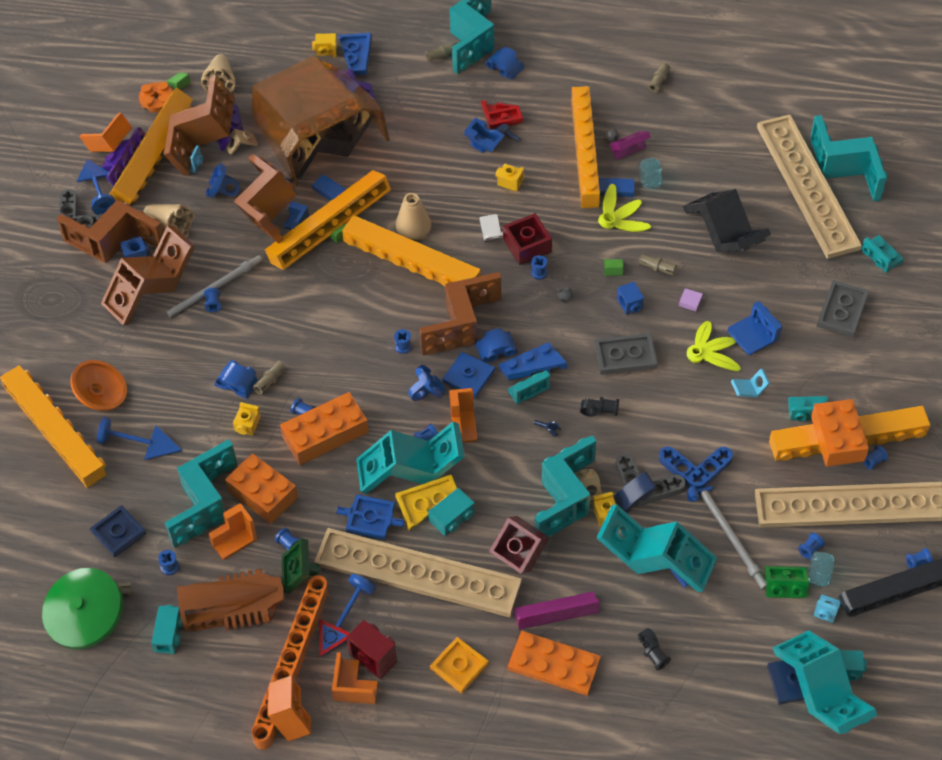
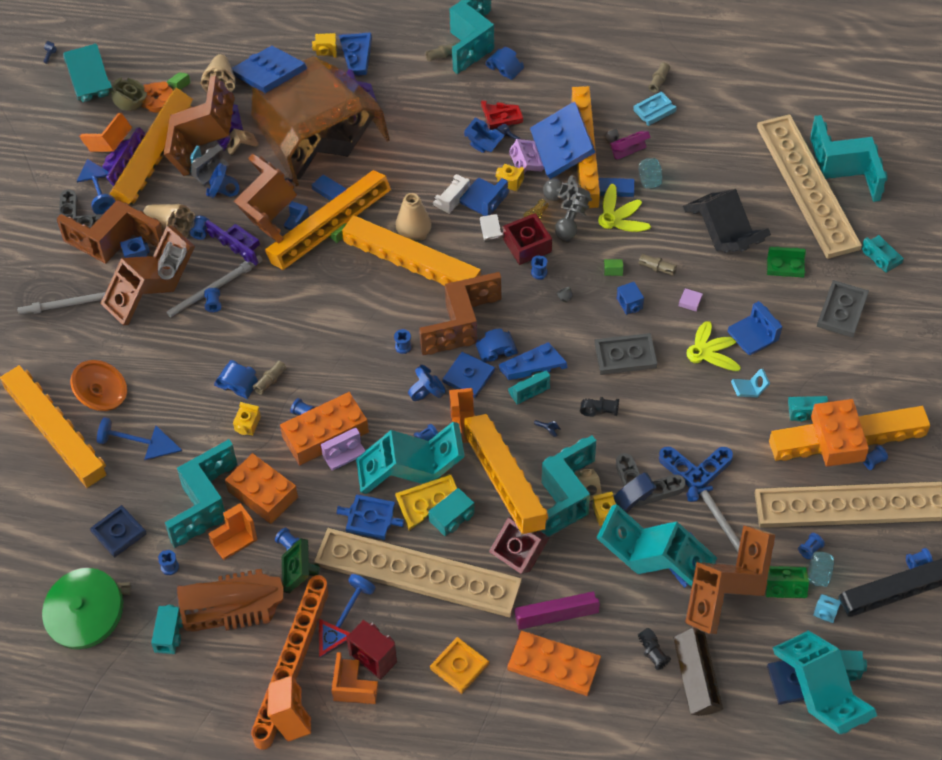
(38, 308): none -> light grey bar
(50, 48): none -> dark blue hand
(87, 72): none -> teal bracket
(128, 94): none -> olive cylinder
(171, 257): none -> light grey piece
(199, 227): none -> blue bush
(204, 166): none -> flat silver bracket
(237, 239): none -> dark purple bracket
(268, 69): none -> blue plate
(342, 449): none -> lavender bracket
(451, 196): none -> white hinge
(484, 196): none -> blue bracket
(505, 474): none -> light orange brick
(526, 155): none -> lavender bracket
(538, 209): none -> clear yellow pin
(562, 140): none -> plate
(574, 202): none -> dark grey piece
(654, 108): none -> medium azure plate
(698, 672): none -> brick
(745, 578): none -> dark orange bracket
(786, 262): none -> green bracket

